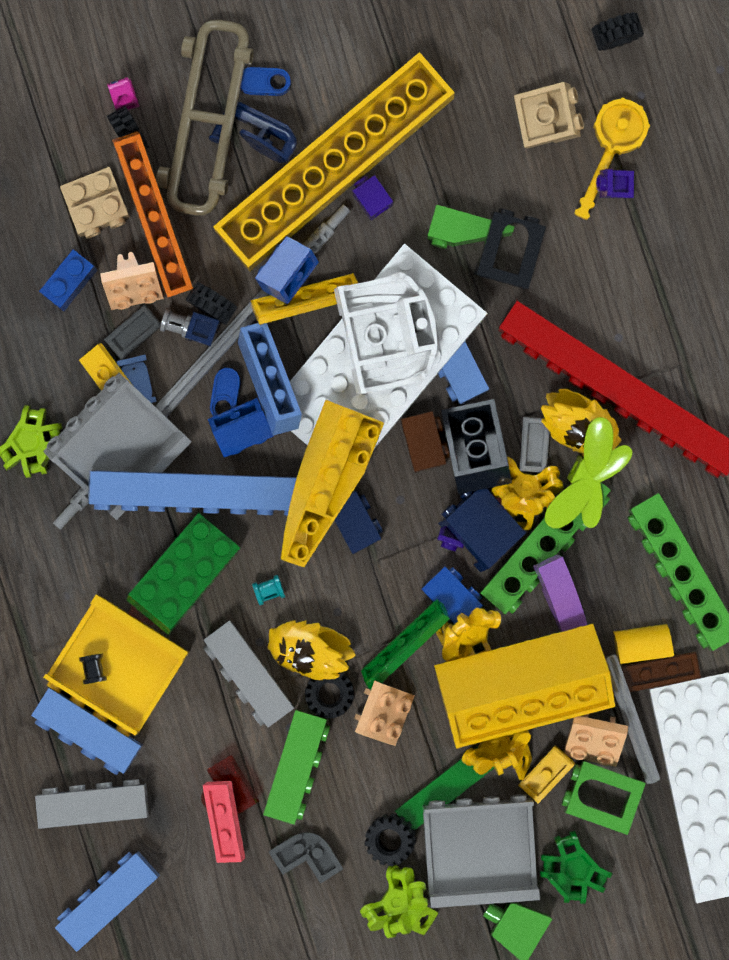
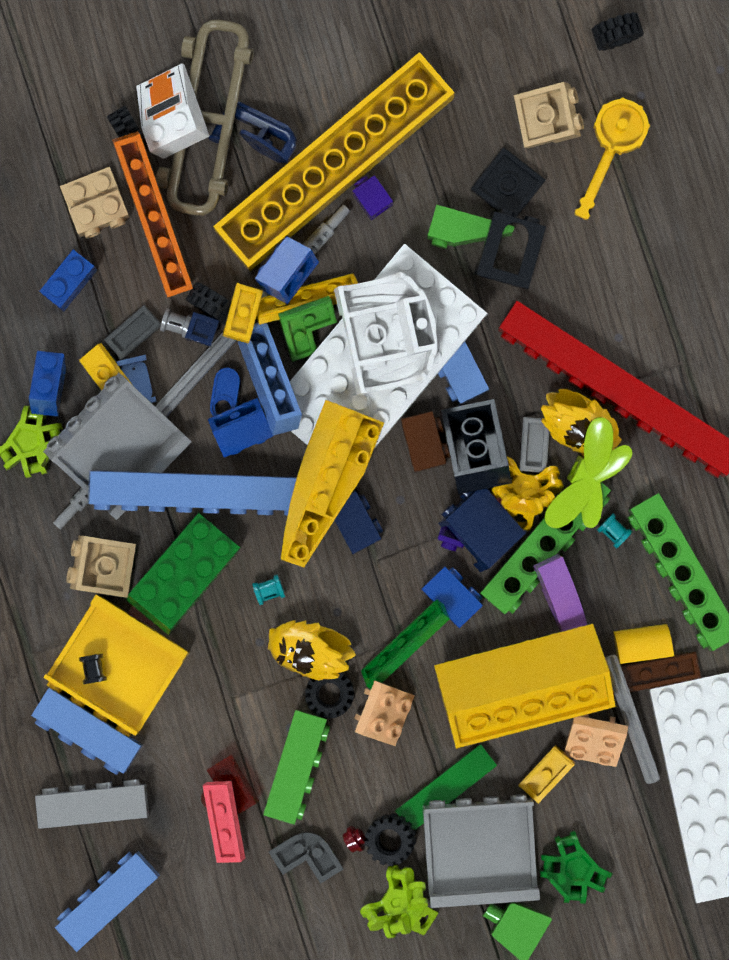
(47, 383): none -> blue brick
(101, 566): none -> tan plate
(123, 94): dark pink leg -> none
(131, 283): light nougat plate -> none
(170, 112): none -> white slope
(242, 313): none -> yellow plate
(248, 674): light grey brick -> none
(257, 81): blue piece -> none
(301, 321): none -> bright green tile
(354, 839): none -> dark red plate
(467, 632): yellow piece -> none
(501, 754): yellow piece -> none
(508, 183): none -> black tile
(588, 771): bright green panel -> none
(614, 530): none -> teal bush
(615, 184): dark purple bracket -> none

